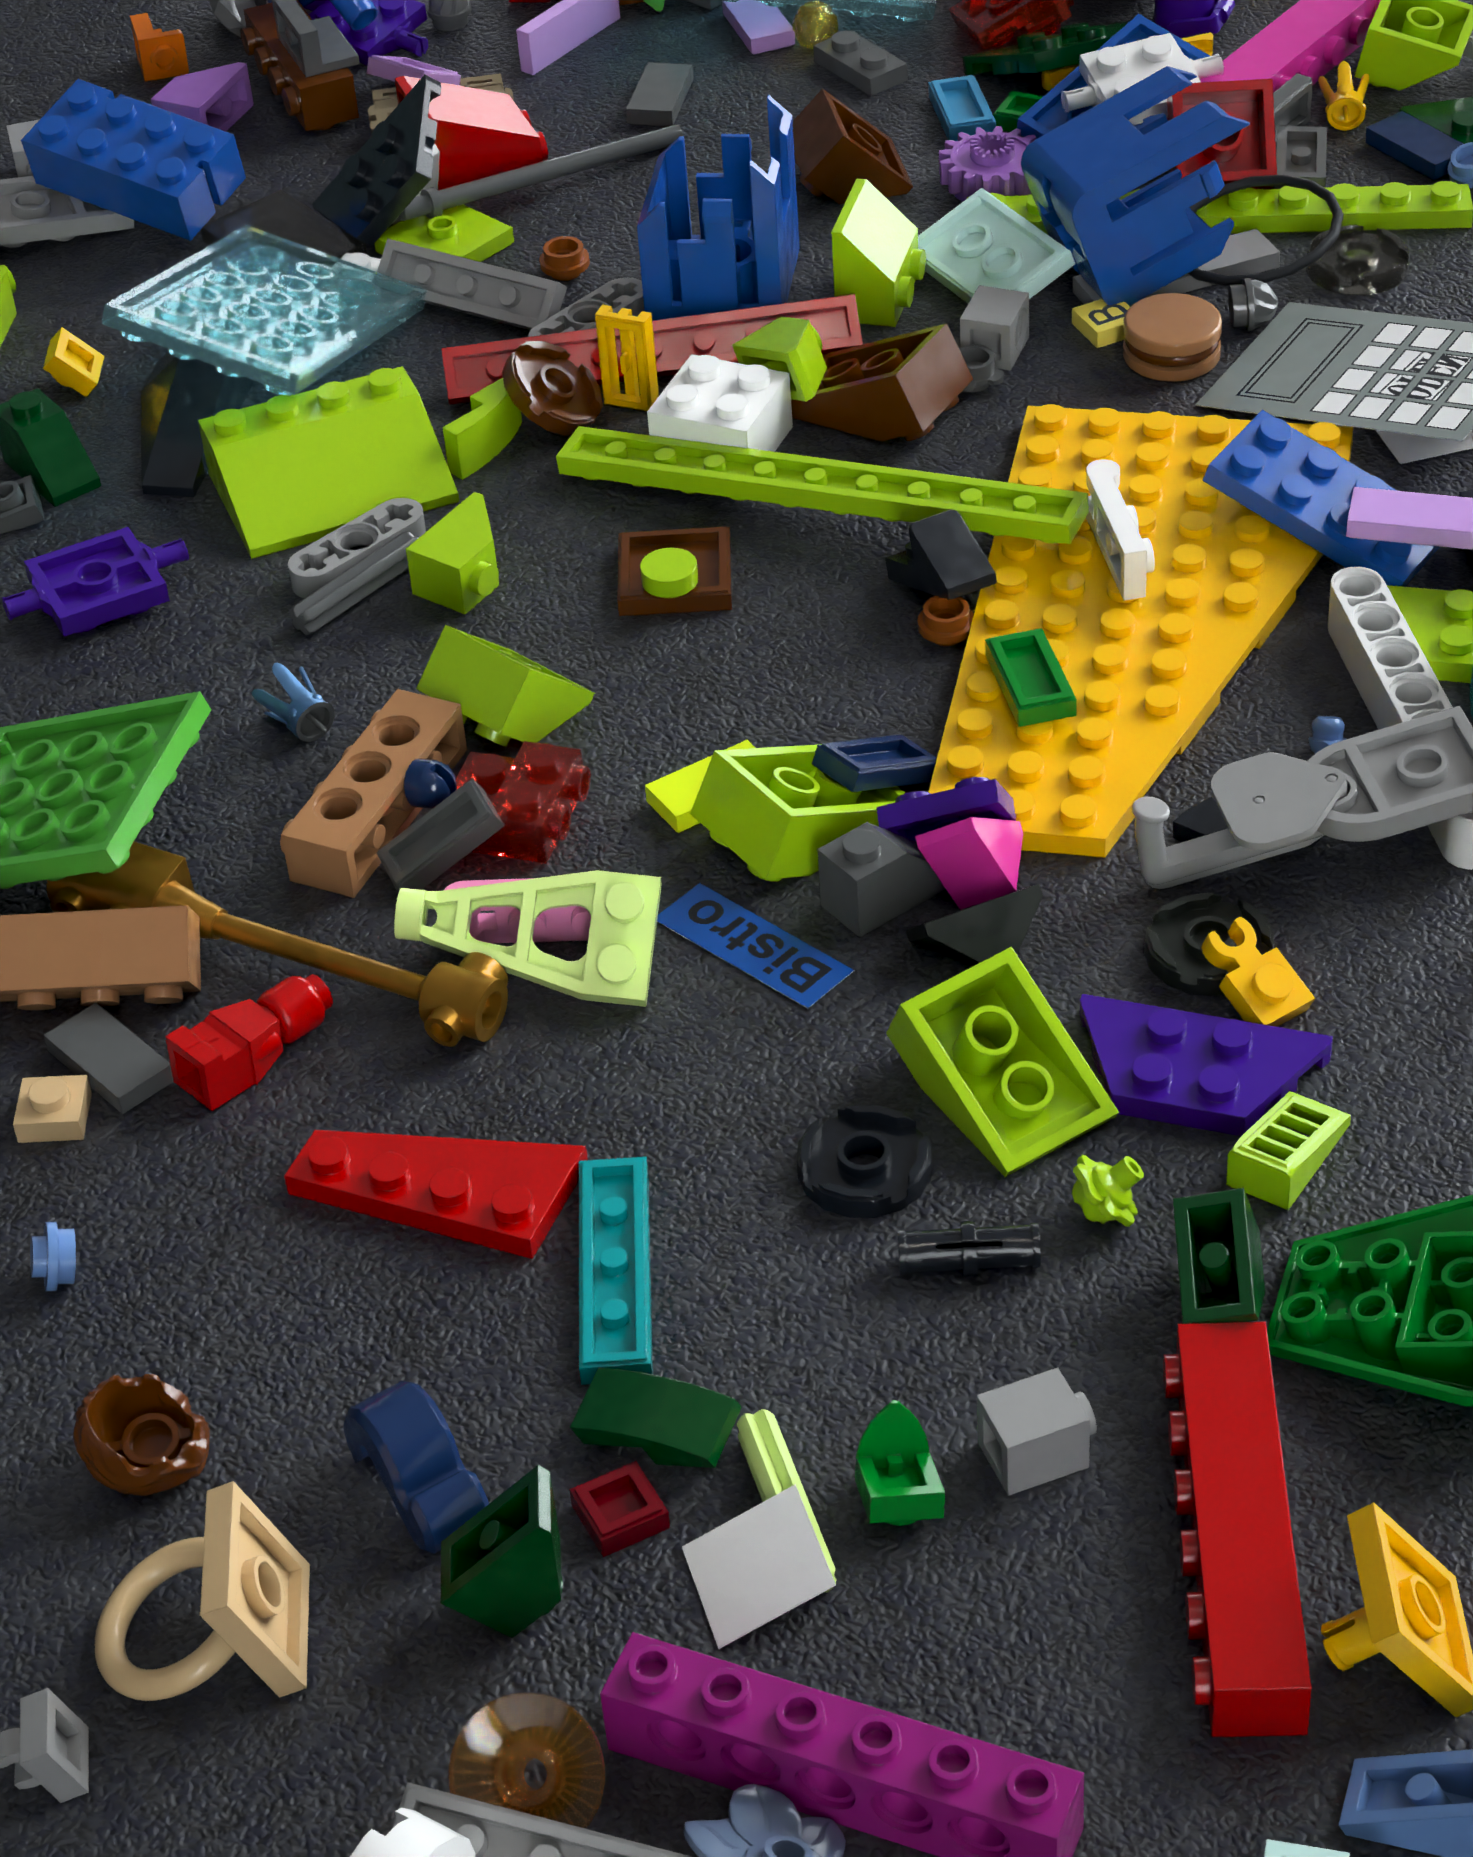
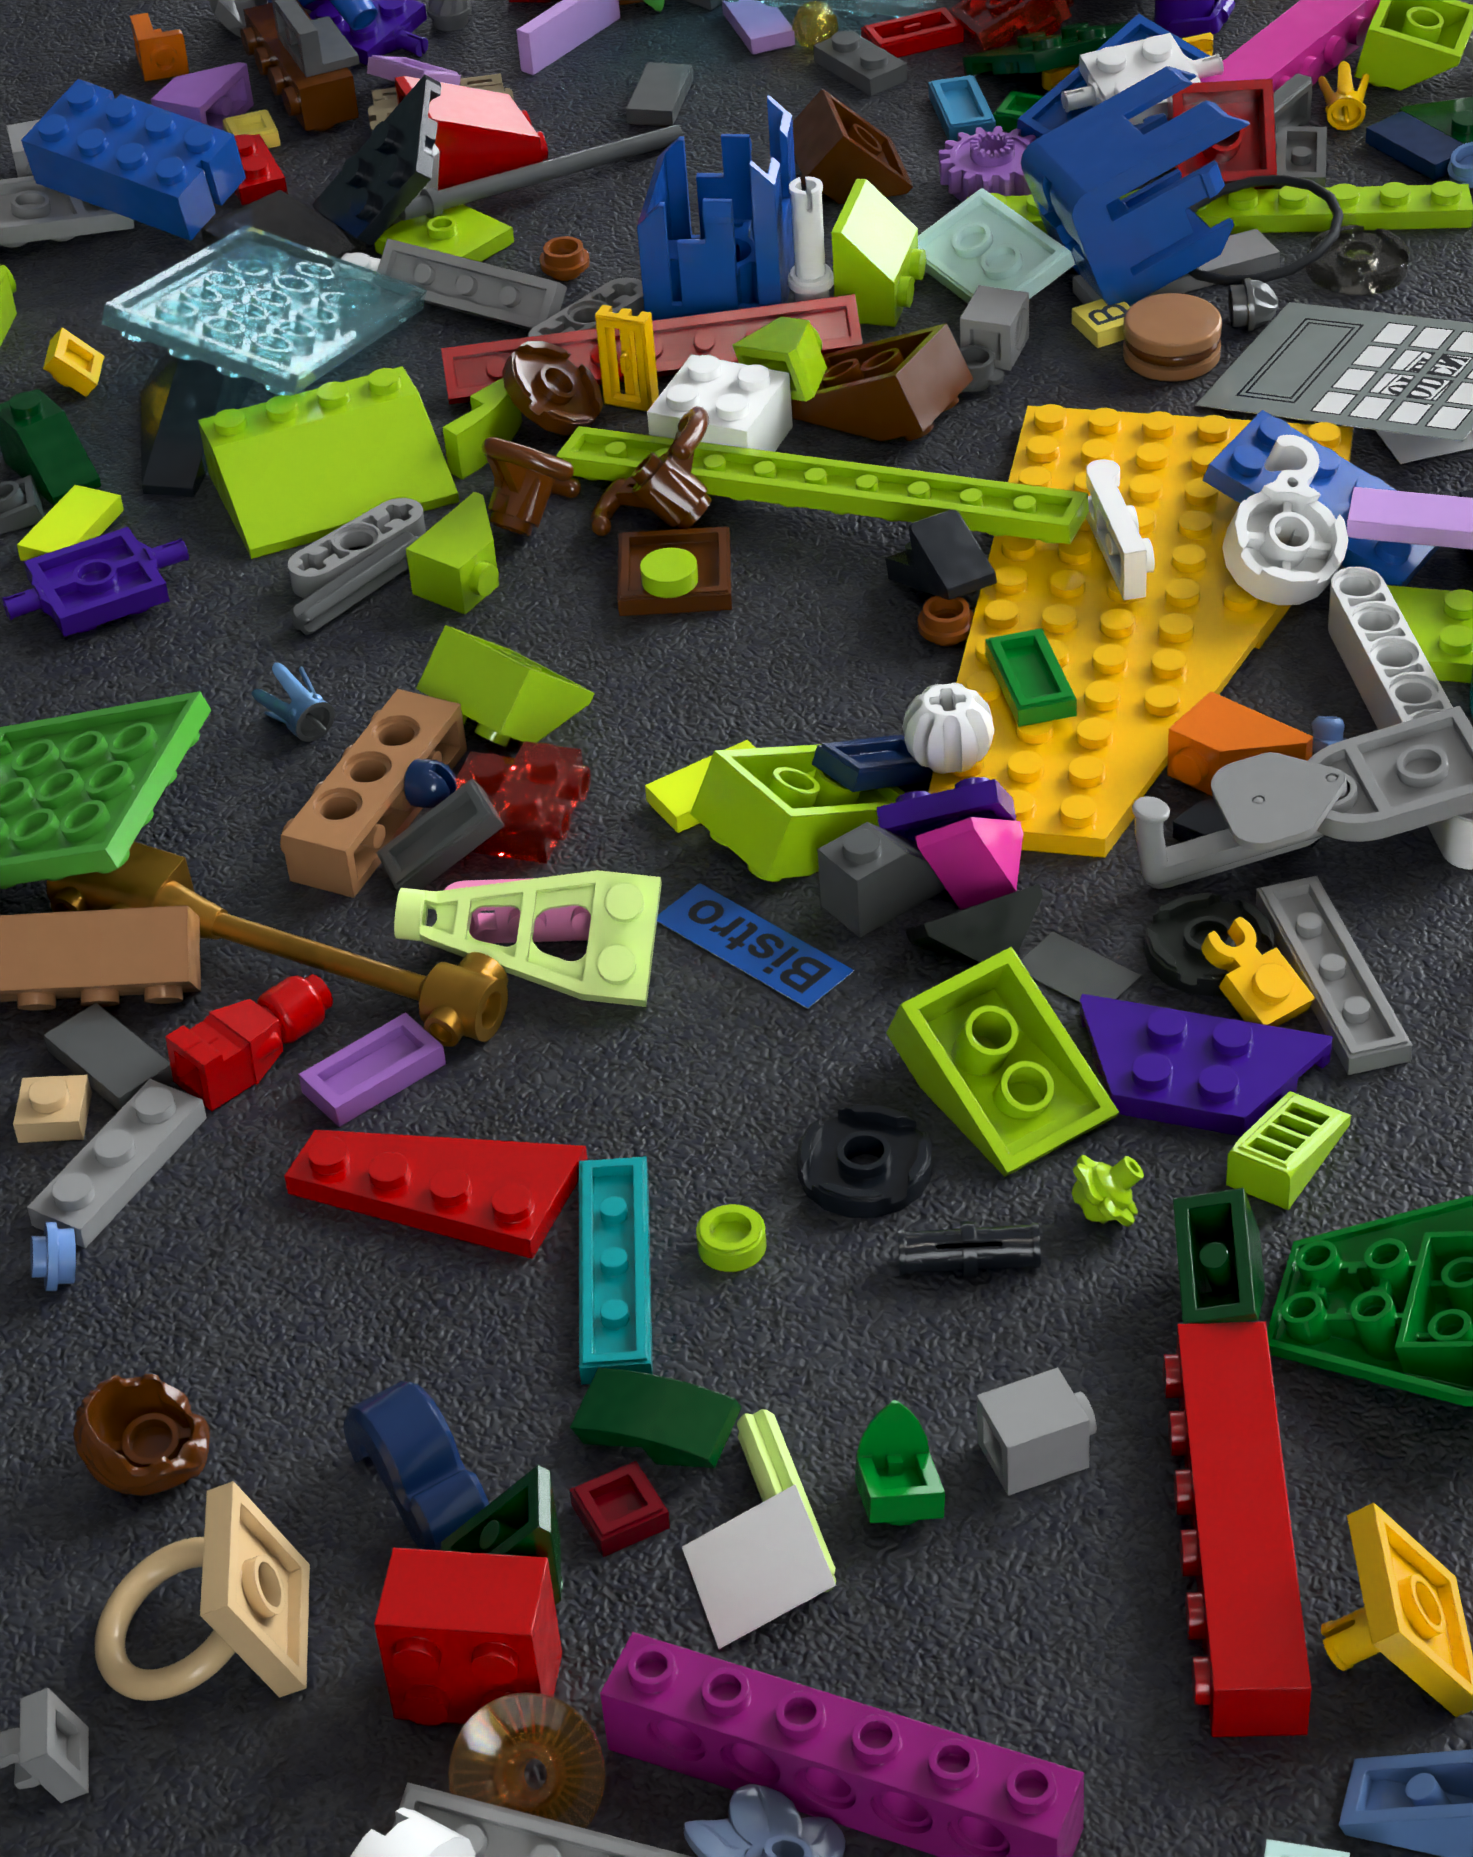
(74, 519): none -> neon yellow tile
(118, 1161): none -> light grey plate
(252, 124): none -> light yellow tile
(260, 168): none -> red plate
(372, 1069): none -> medium lavender tile
(465, 1632): none -> red brick
(524, 484): none -> reddish brown piece
(661, 482): none -> reddish brown piece
(731, 1238): none -> lime tile
(810, 275): none -> white pin
(915, 32): none -> red tile
(948, 728): none -> white piece
(1076, 969): none -> dark grey sticker
(1225, 732): none -> orange slope
(1283, 539): none -> white piece
(1334, 971): none -> light grey tile

